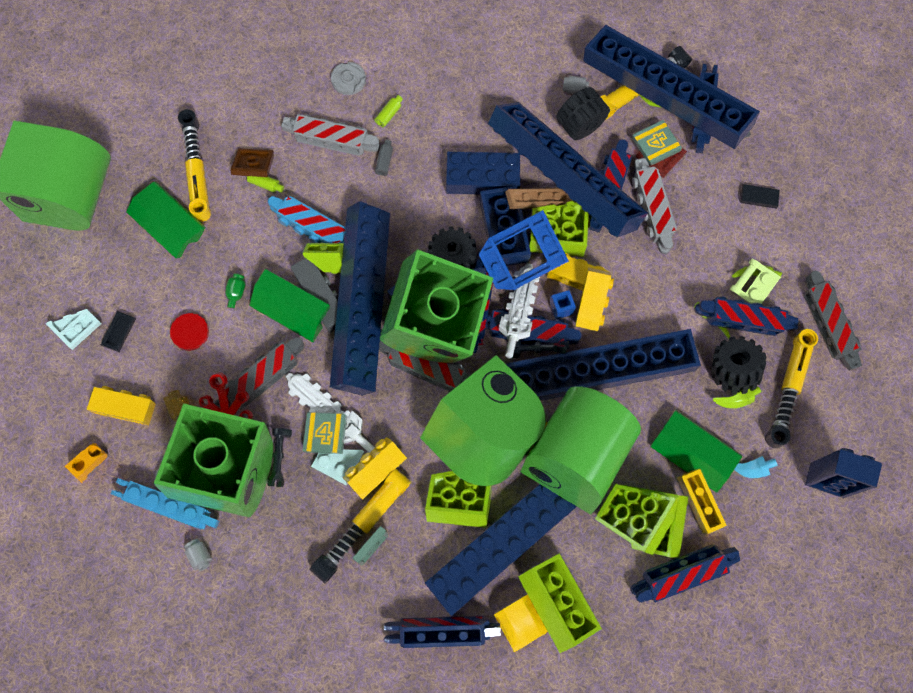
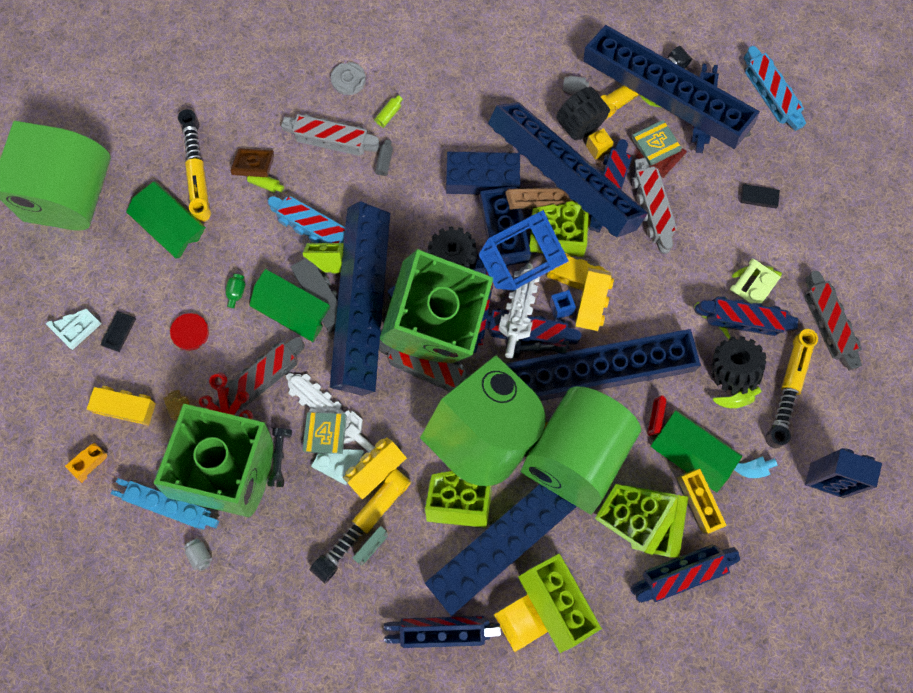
(599, 144): none -> yellow brick
(657, 415): none -> red tile
(773, 89): none -> dark azure hinge

